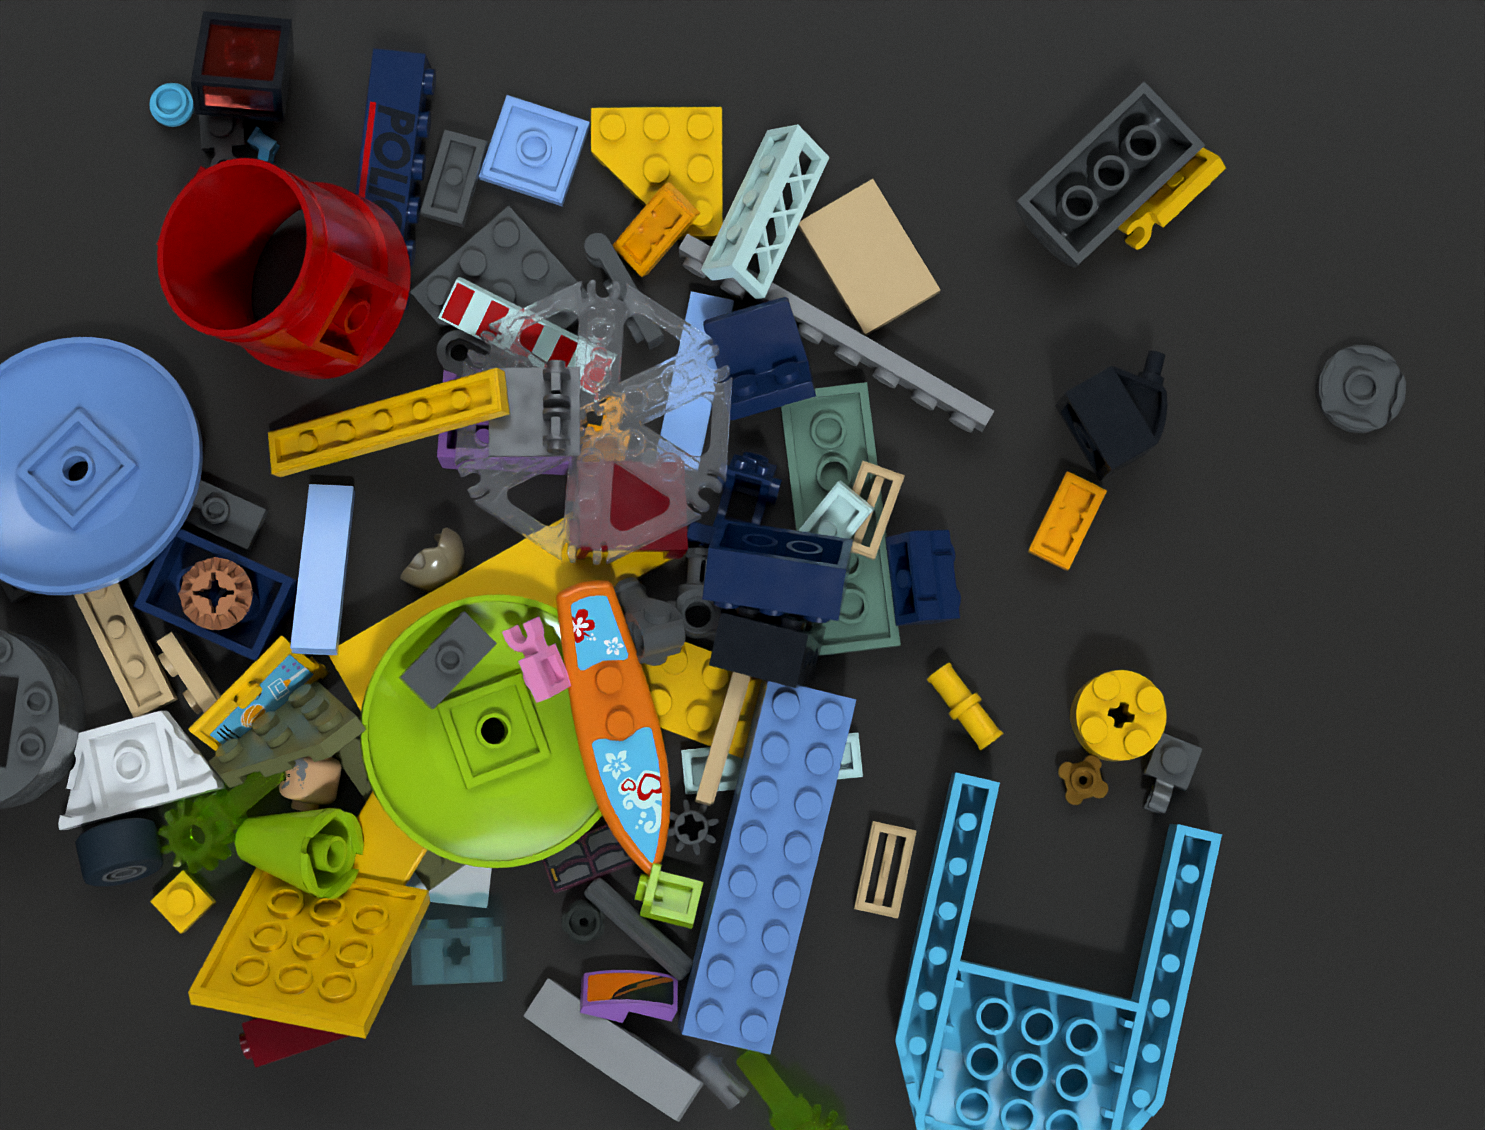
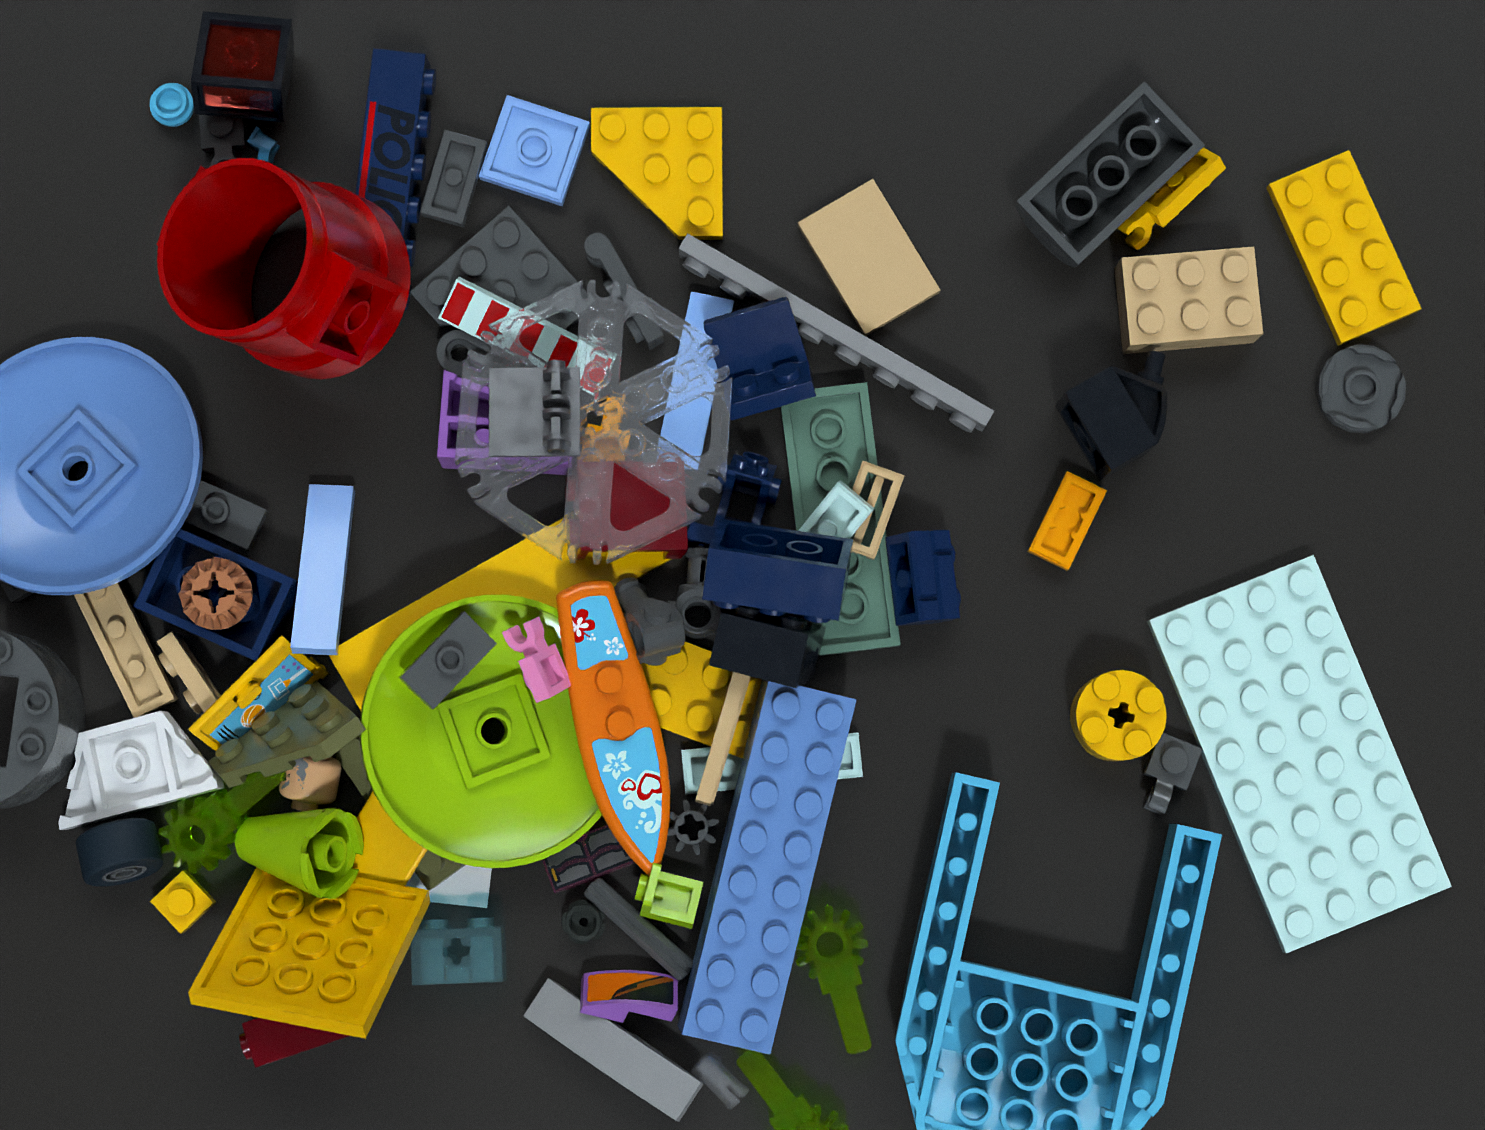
(389, 422): yellow tile -> none
(438, 564): dark tan hair -> none
(655, 229): light orange plate -> none
(758, 201): light aqua fence -> none
(838, 974): none -> clear neon green gear
(893, 832): tan tile -> none
(965, 706): yellow pin -> none
(1091, 770): pearl gold plate -> none
(1188, 300): none -> tan brick
(1299, 754): none -> light aqua plate
(1343, 247): none -> yellow plate

